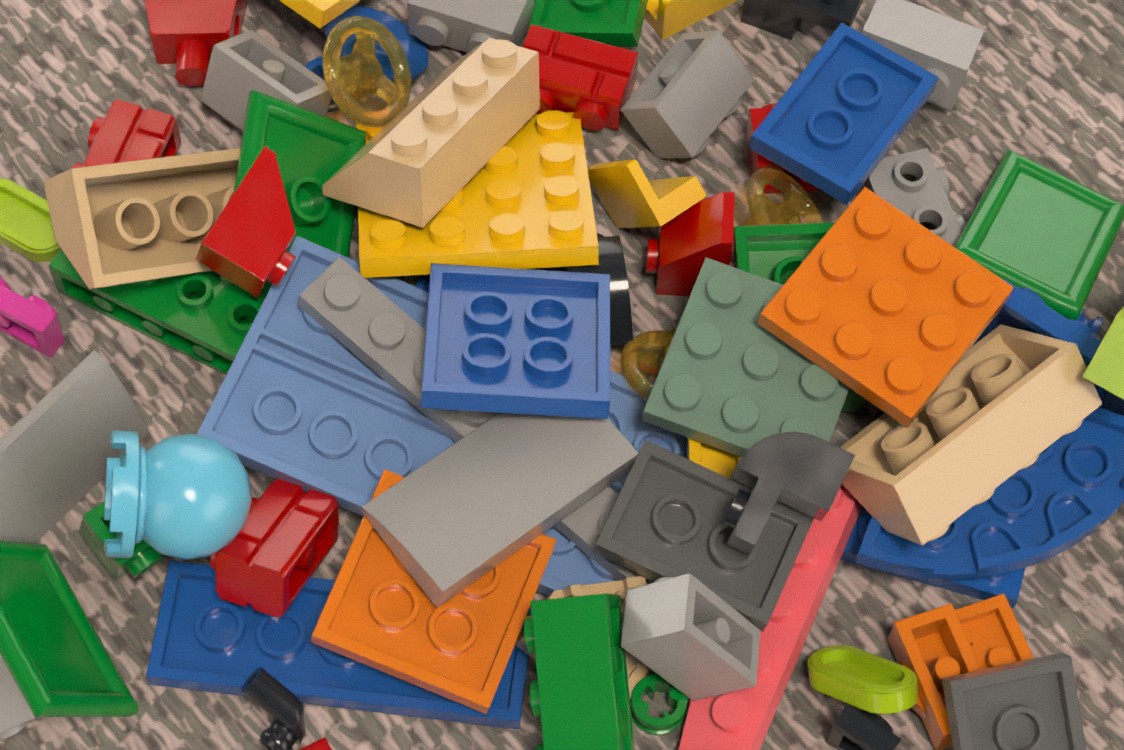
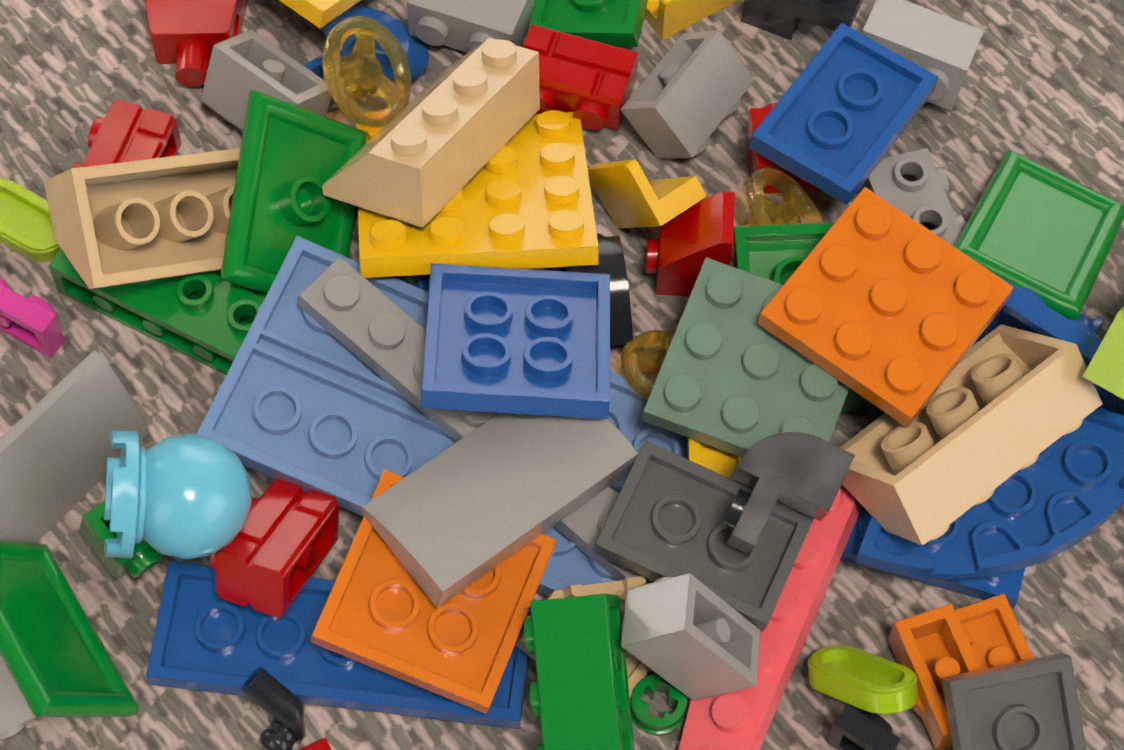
(253, 230): red slope -> none

